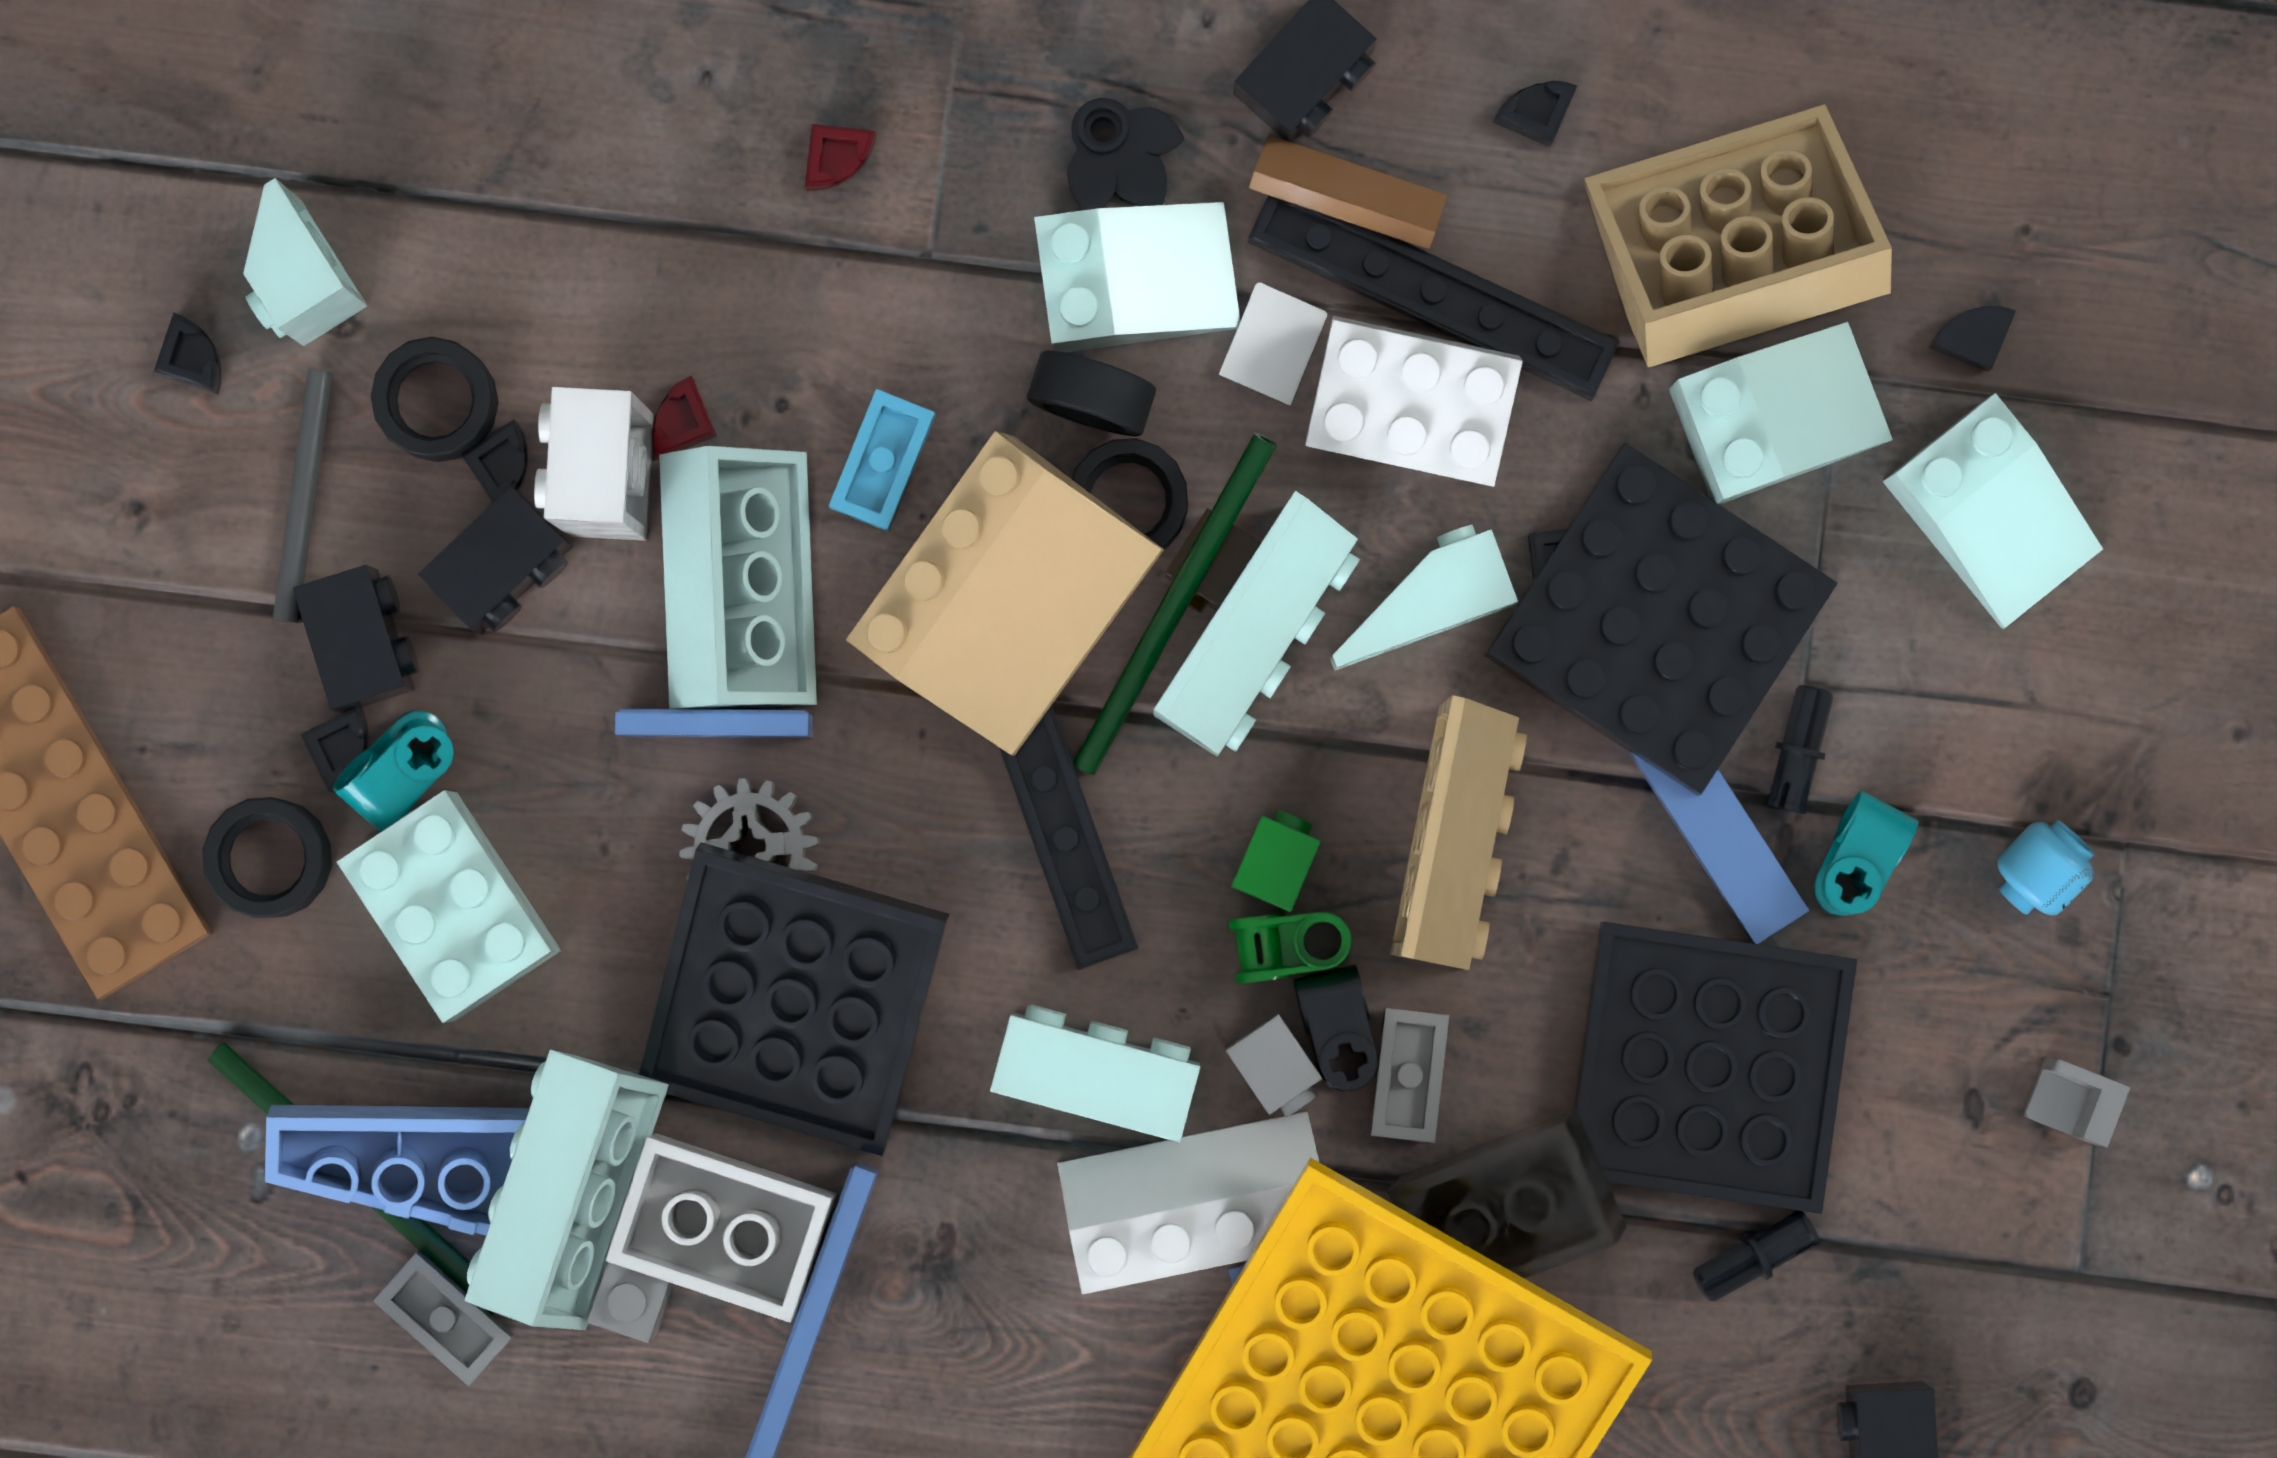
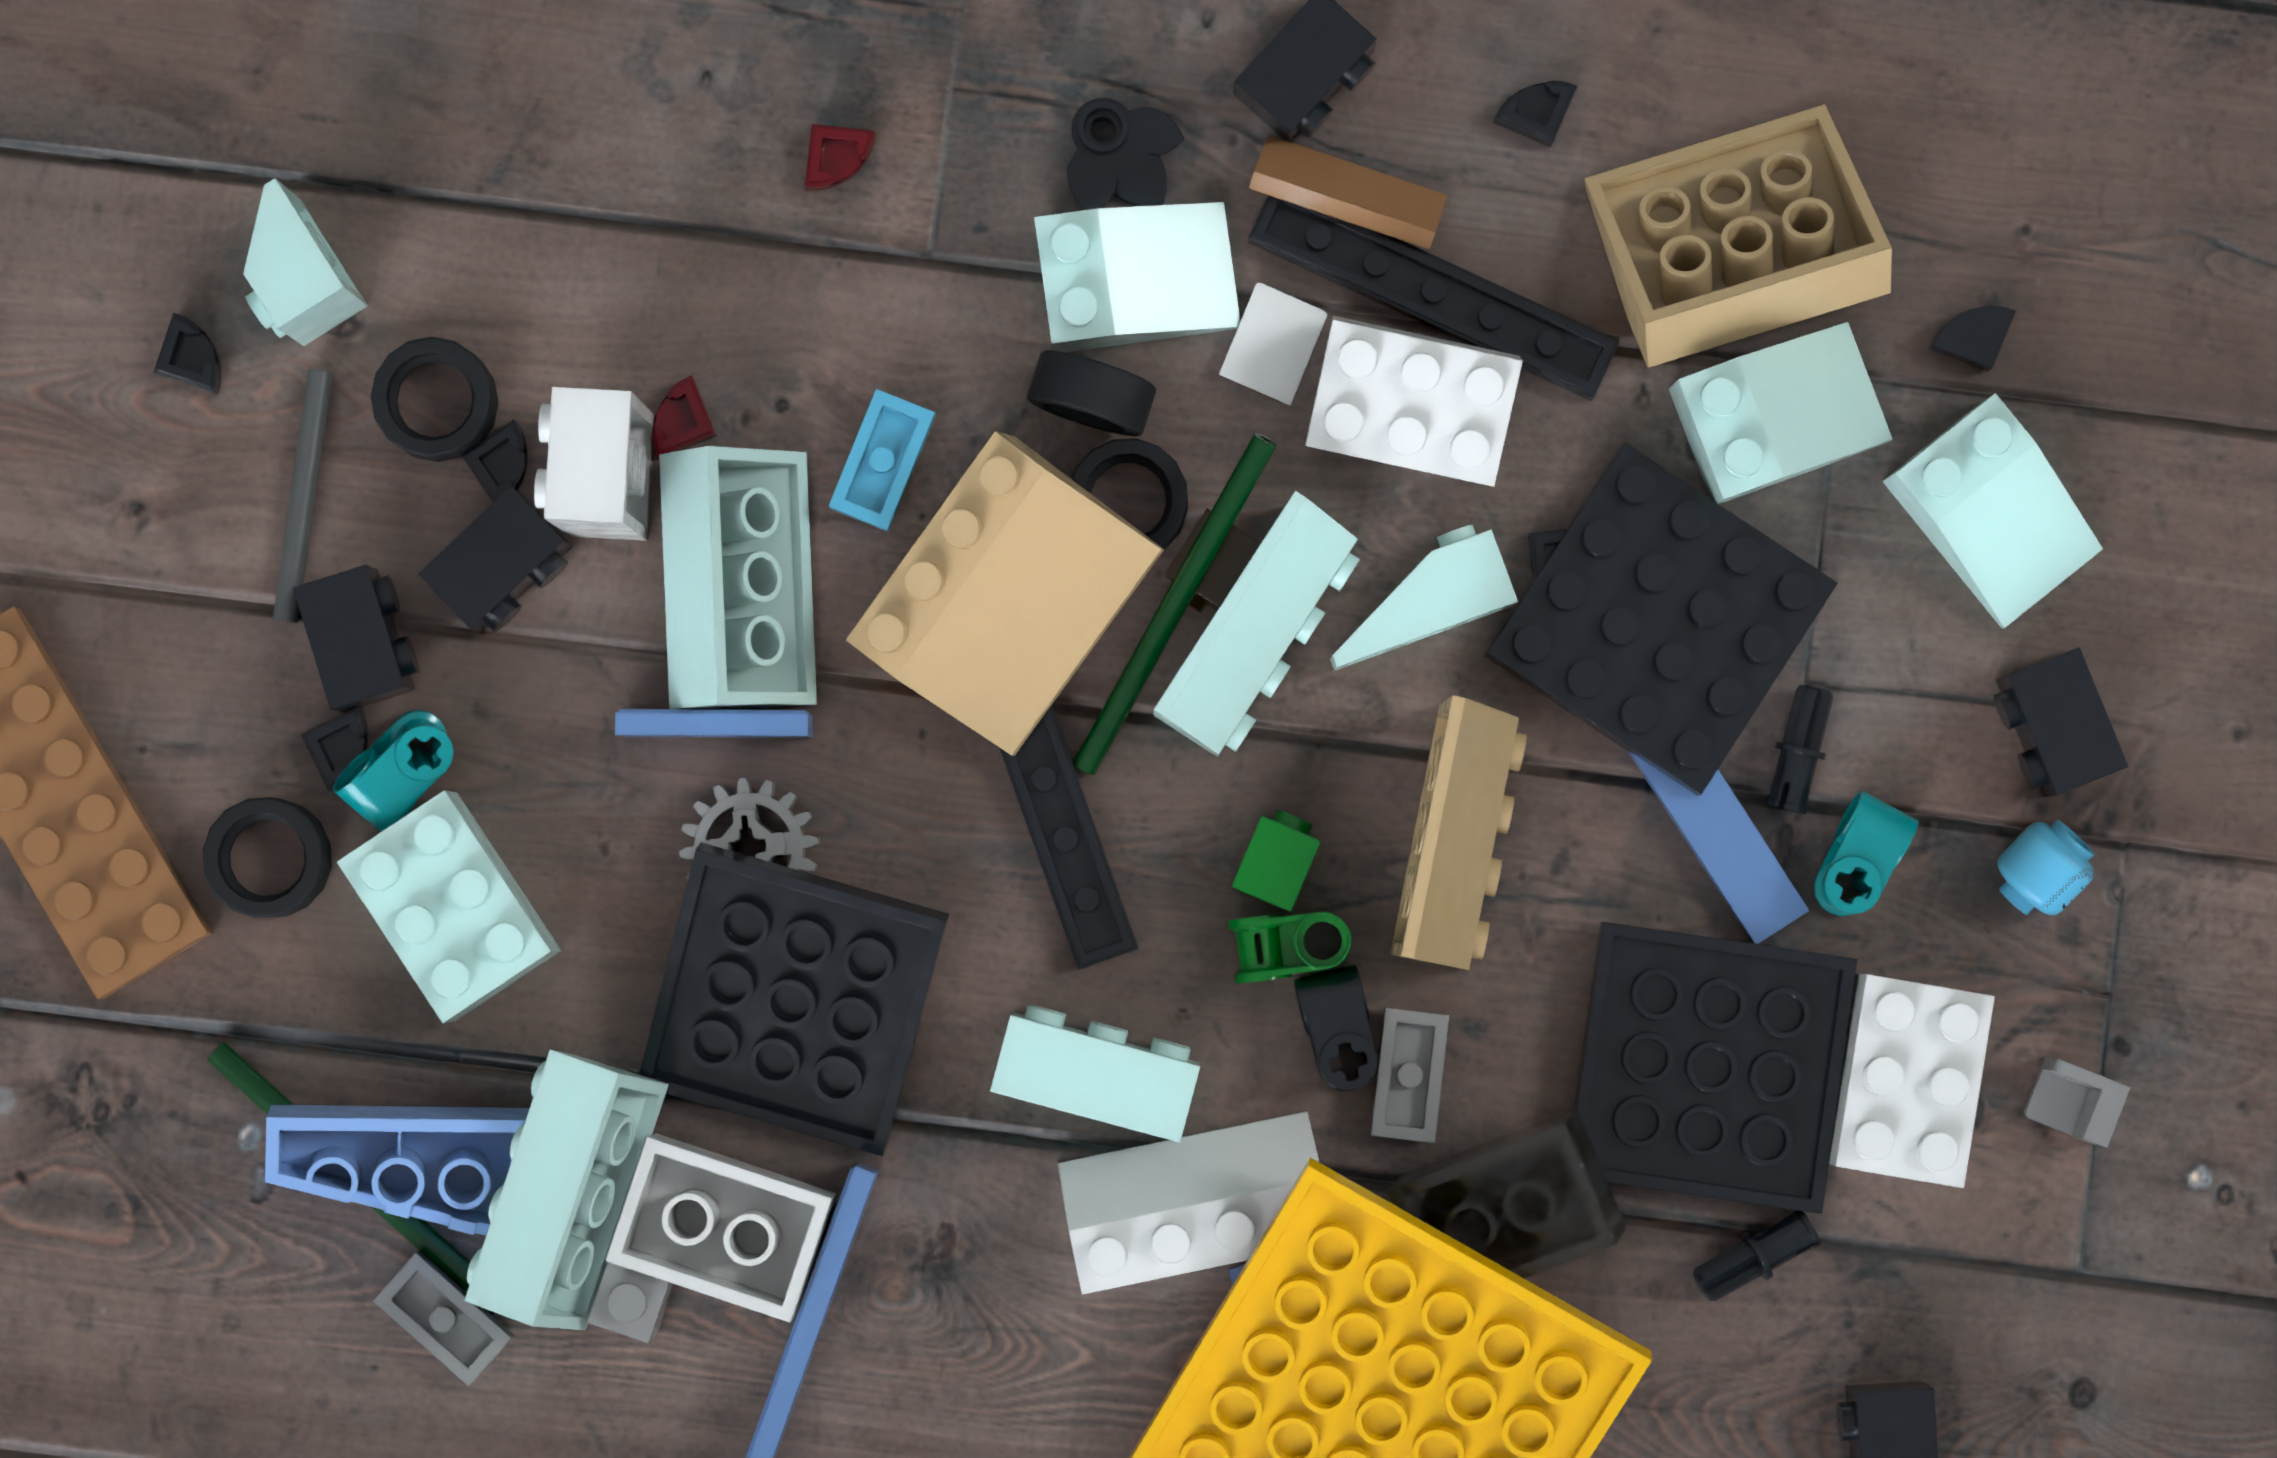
(1275, 1067): light grey brick -> none
(1910, 1080): none -> white brick
(2059, 724): none -> black brick

